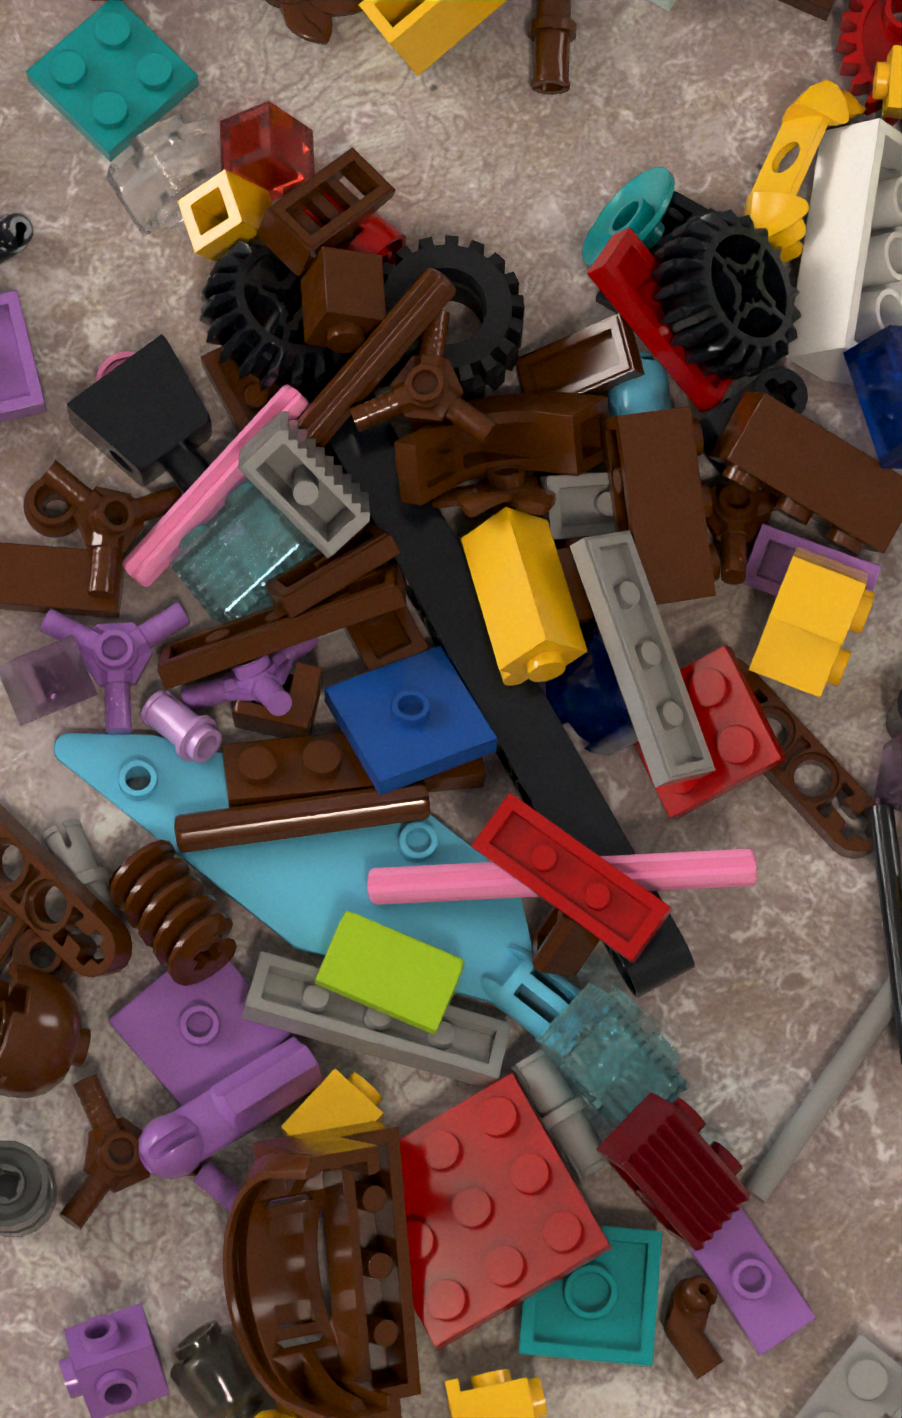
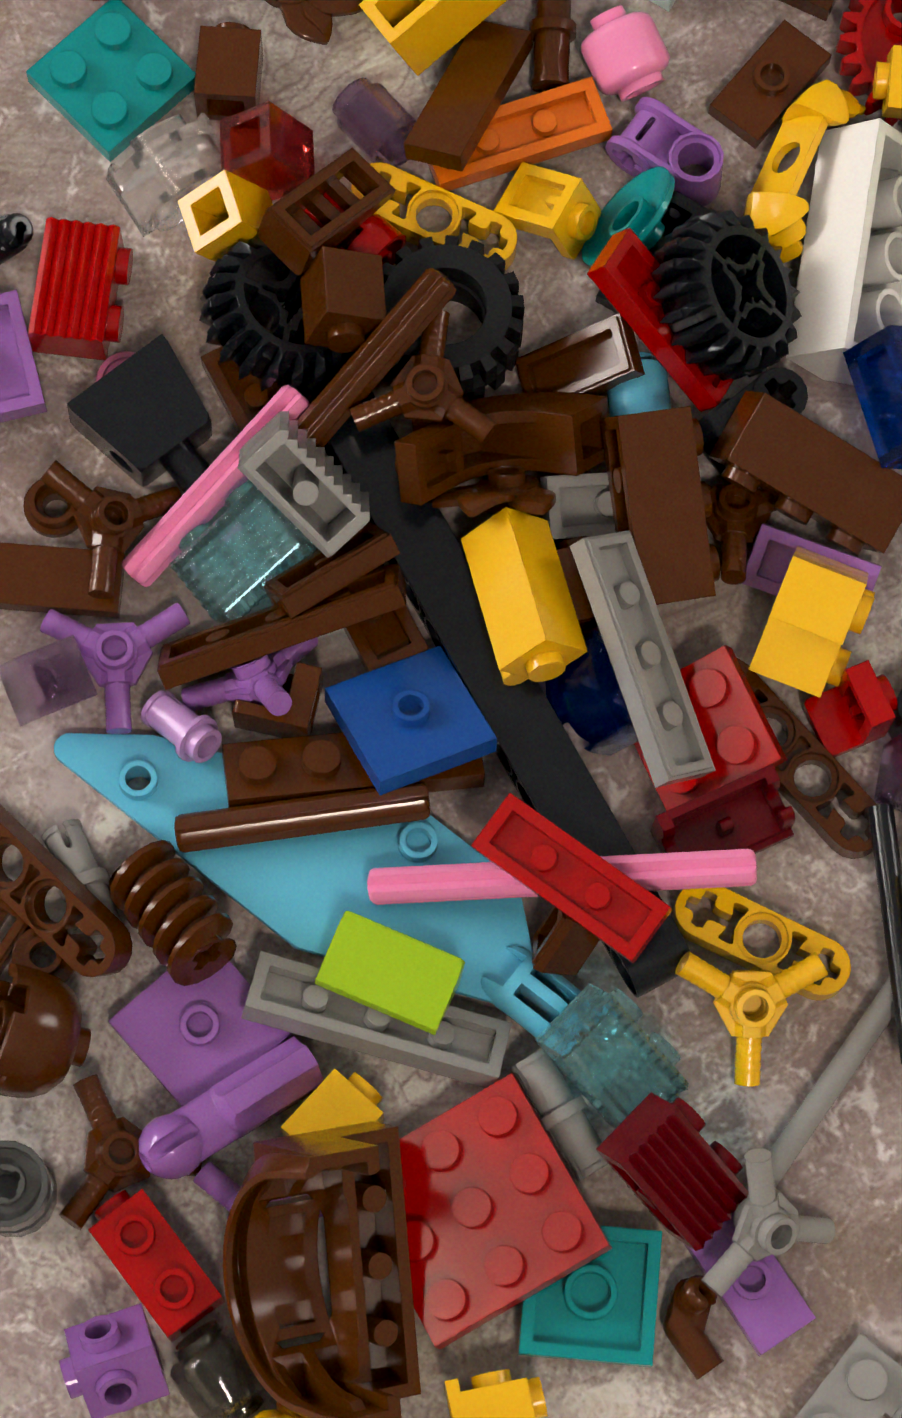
(78, 289): none -> red brick
(154, 1263): none -> red brick
(228, 70): none -> reddish brown brick
(374, 121): none -> brick
(425, 194): none -> yellow beam
(468, 95): none -> reddish brown tile
(533, 132): none -> orange plate
(551, 207): none -> yellow bracket
(625, 53): none -> bright pink head
(665, 140): none -> medium lavender piece
(730, 817): none -> dark red hinge
(750, 1003): none -> yellow piece
(754, 913): none -> yellow beam
(763, 1225): none -> light grey piece
(769, 83): none -> reddish brown plate
(854, 711): none -> red bracket

